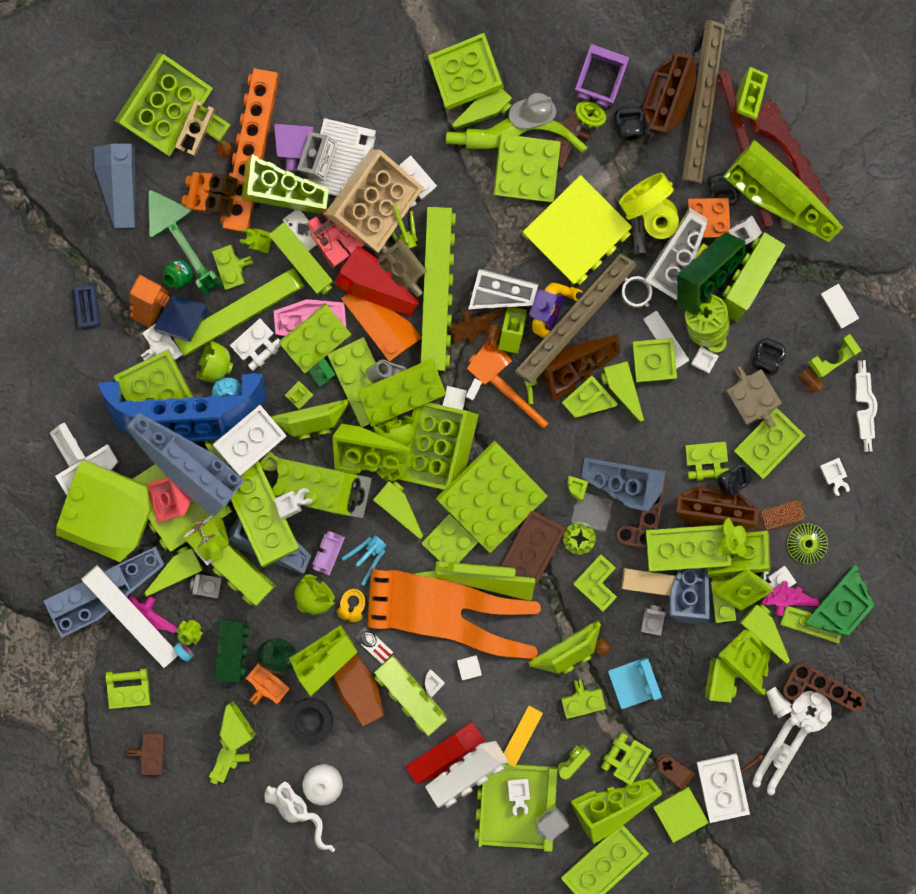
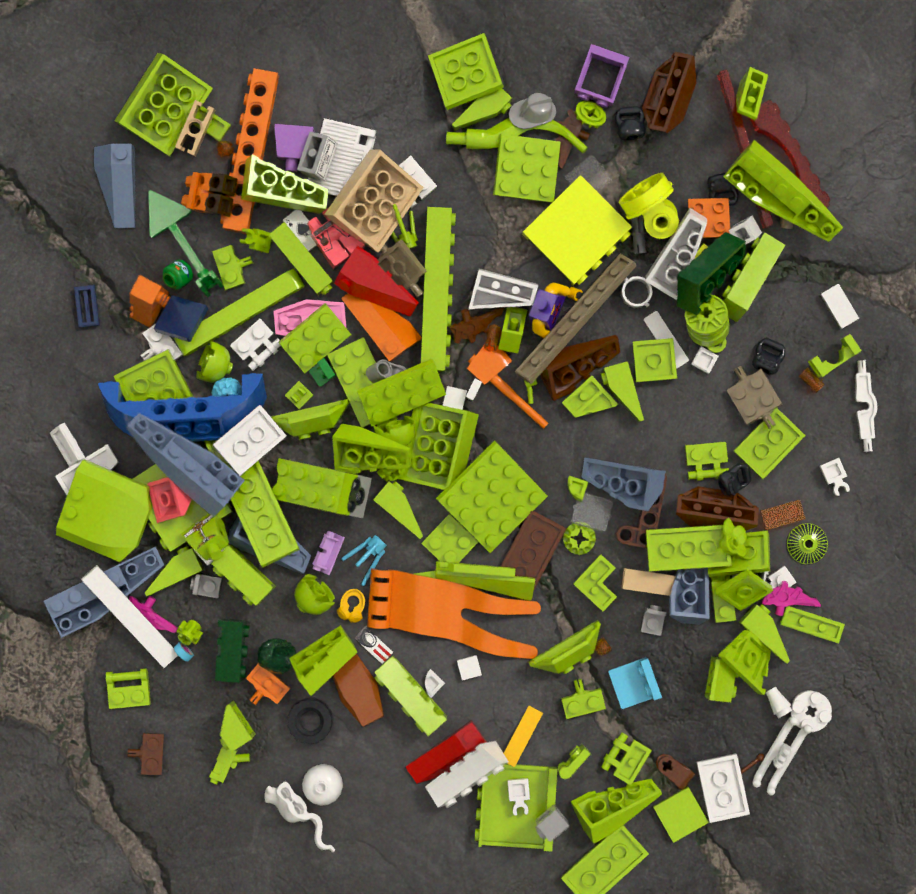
(269, 462): lime tile -> none
(290, 503): white plate -> none
(703, 102): dark tan tile -> none
(826, 688): reddish brown beam -> none
(843, 606): green wing -> none

